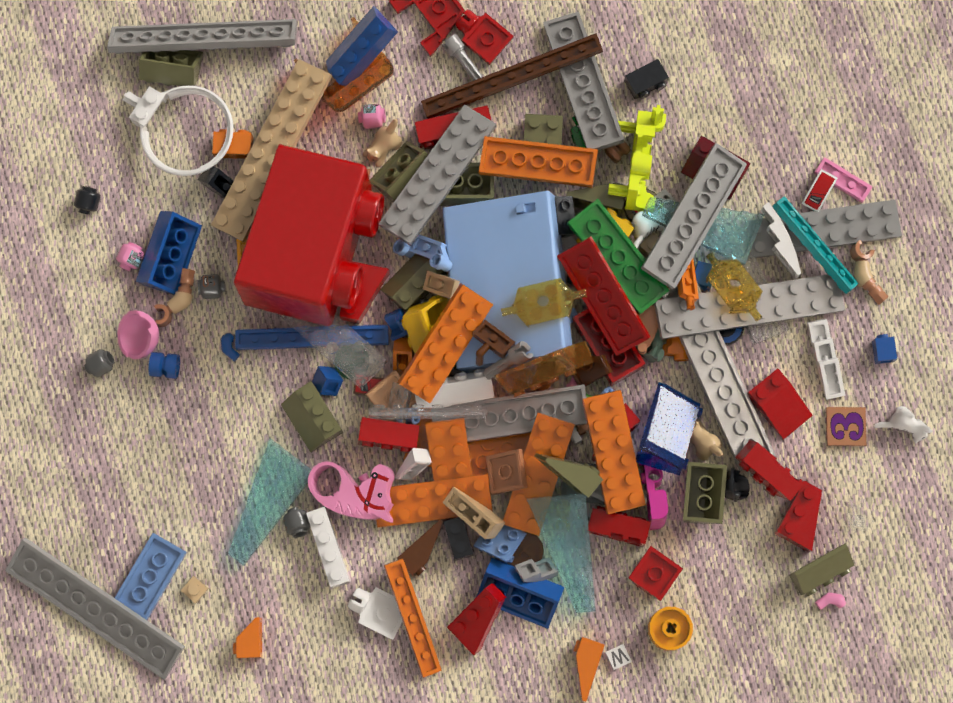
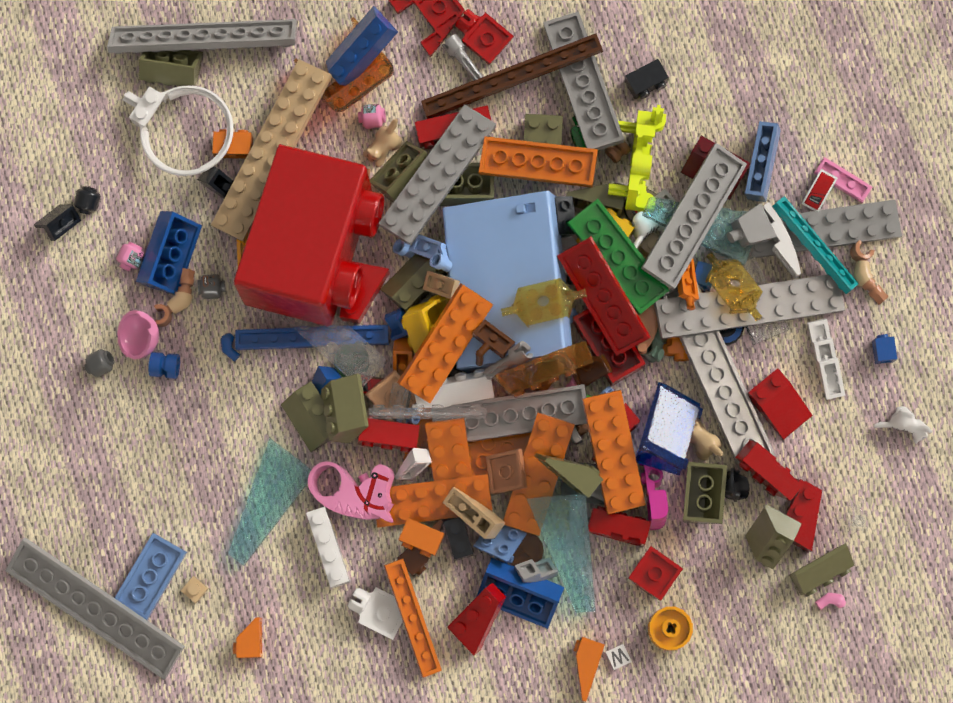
(59, 221): none -> black panel
(296, 522): dark grey head -> none
(344, 408): none -> olive slope
(421, 537): none -> orange brick
(752, 228): none -> light grey torso
(762, 161): none -> medium blue brick
(771, 536): none -> olive slope
(846, 426): tile -> none

